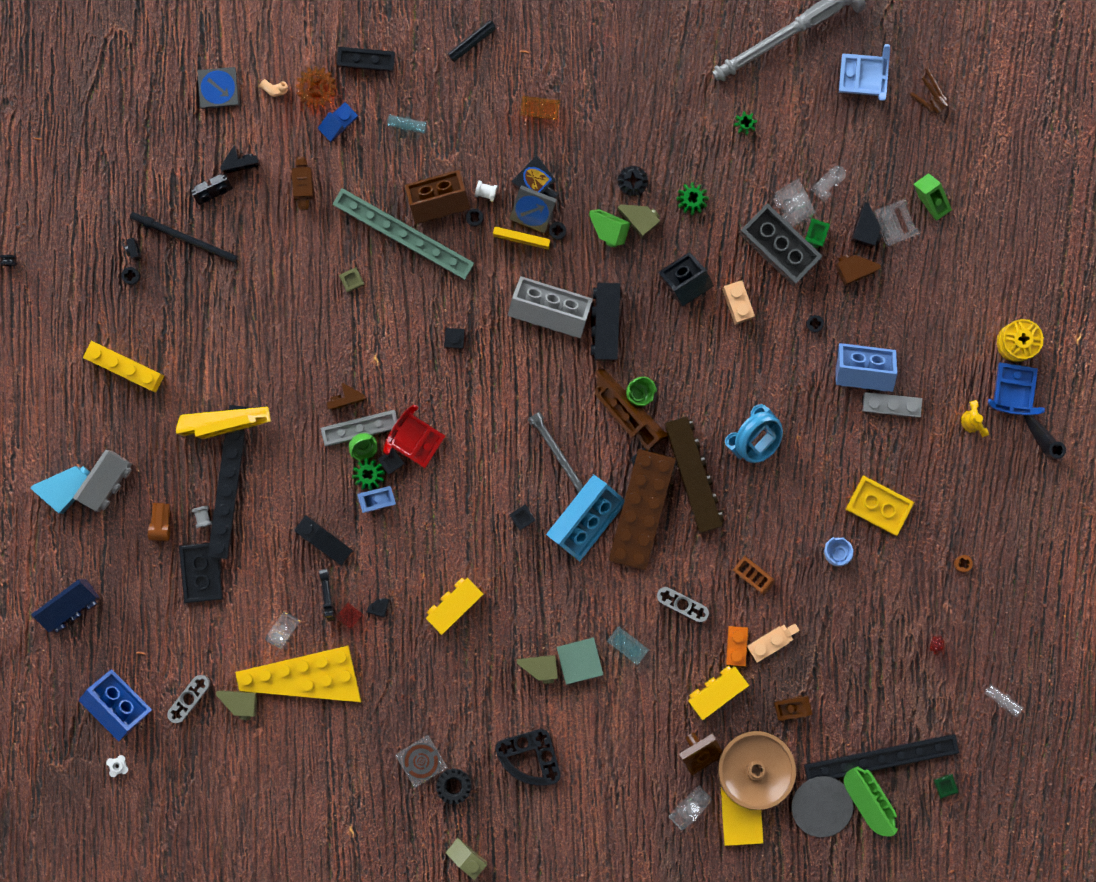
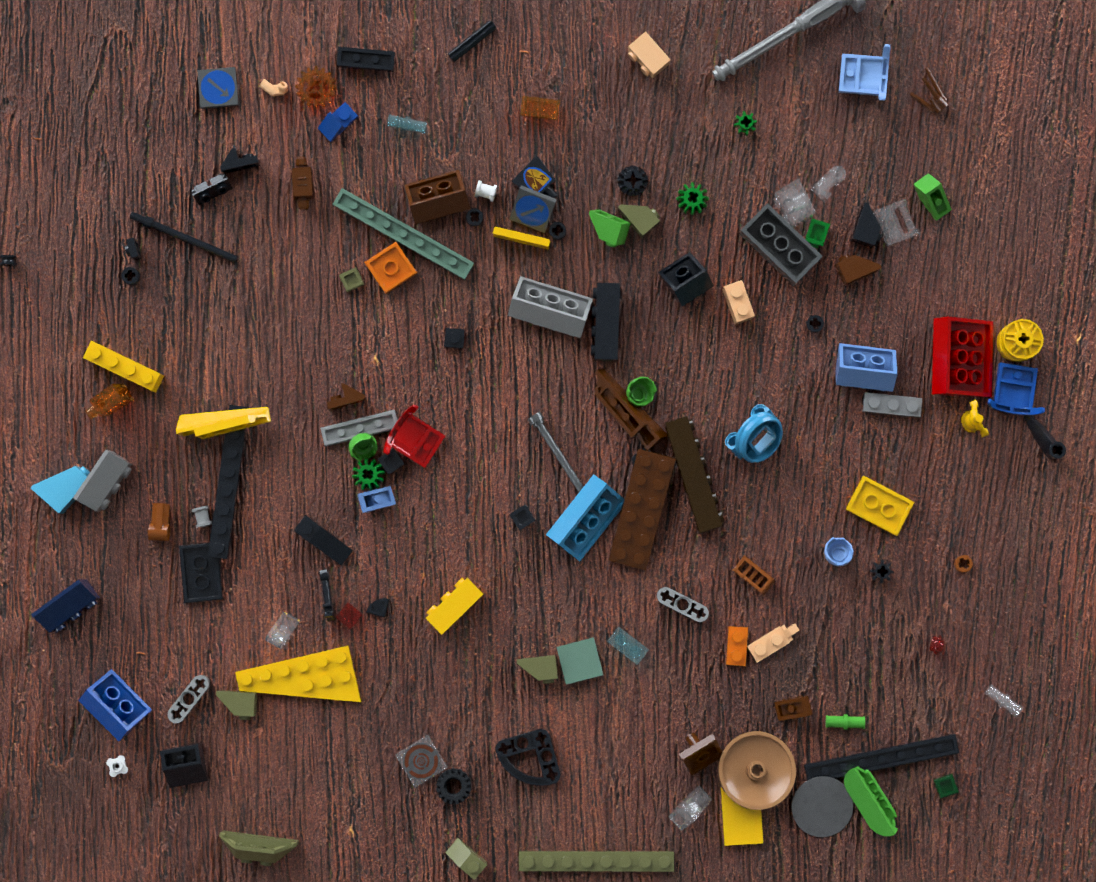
(109, 401): none -> clear orange torso
(184, 765): none -> black slope
(257, 847): none -> olive wedge
(390, 267): none -> orange plate
(597, 861): none -> olive plate
(648, 55): none -> light nougat brick
(717, 692): yellow brick -> none
(845, 721): none -> bright green pin
(884, 567): none -> black gear
(962, 357): none -> red slope

